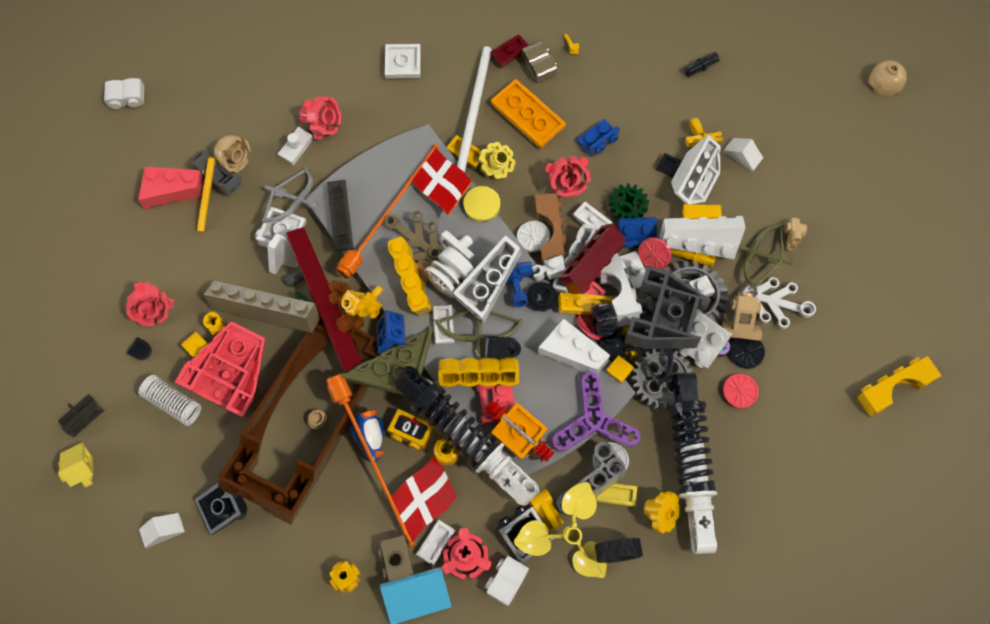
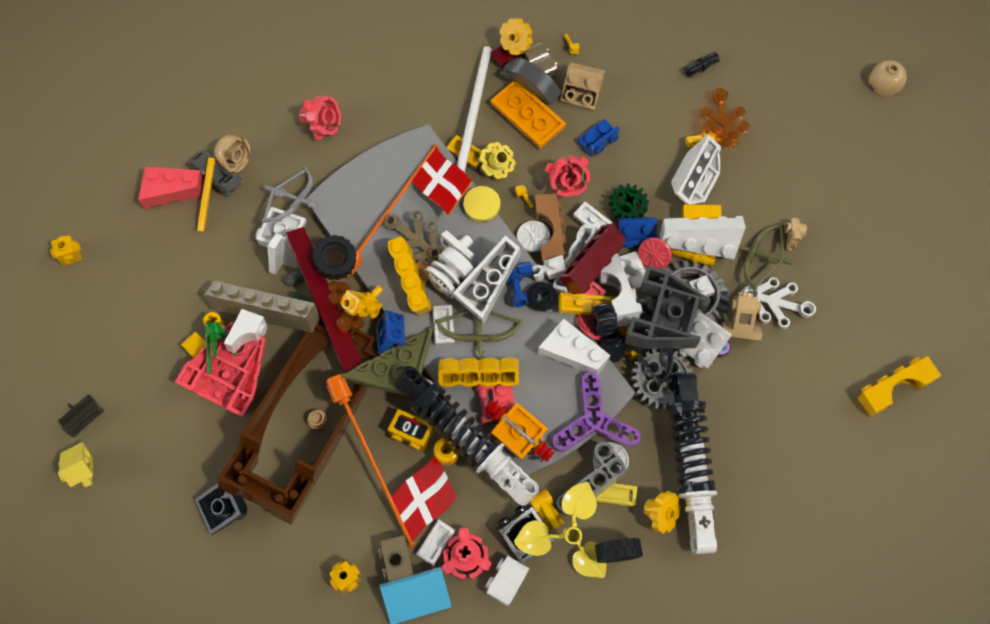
(66, 250): none -> yellow brick
(124, 93): white brick -> none
(140, 350): black tile -> none
(148, 301): coral piece -> none
(161, 529): white slope -> none
(184, 414): white piece -> none
(213, 335): none -> green plant
(245, 329): none -> white arch
(295, 146): white tile -> none
(340, 216): clear smoke plate -> none
(341, 244): none -> black tyre
(372, 431): animal -> none
(402, 61): white plate -> none
(497, 347): black piece -> none
(516, 36): none -> yellow plant
(521, 191): none -> yellow hand
(533, 78): none -> dark grey arch
(582, 85): none -> tan slope
(619, 369): yellow tile -> none
(668, 165): black tile -> none
(696, 126): yellow tile -> none
(728, 137): none -> clear orange plant
(740, 391): coral wheel -> none
(744, 152): white slope -> none
(747, 352): black wheel -> none

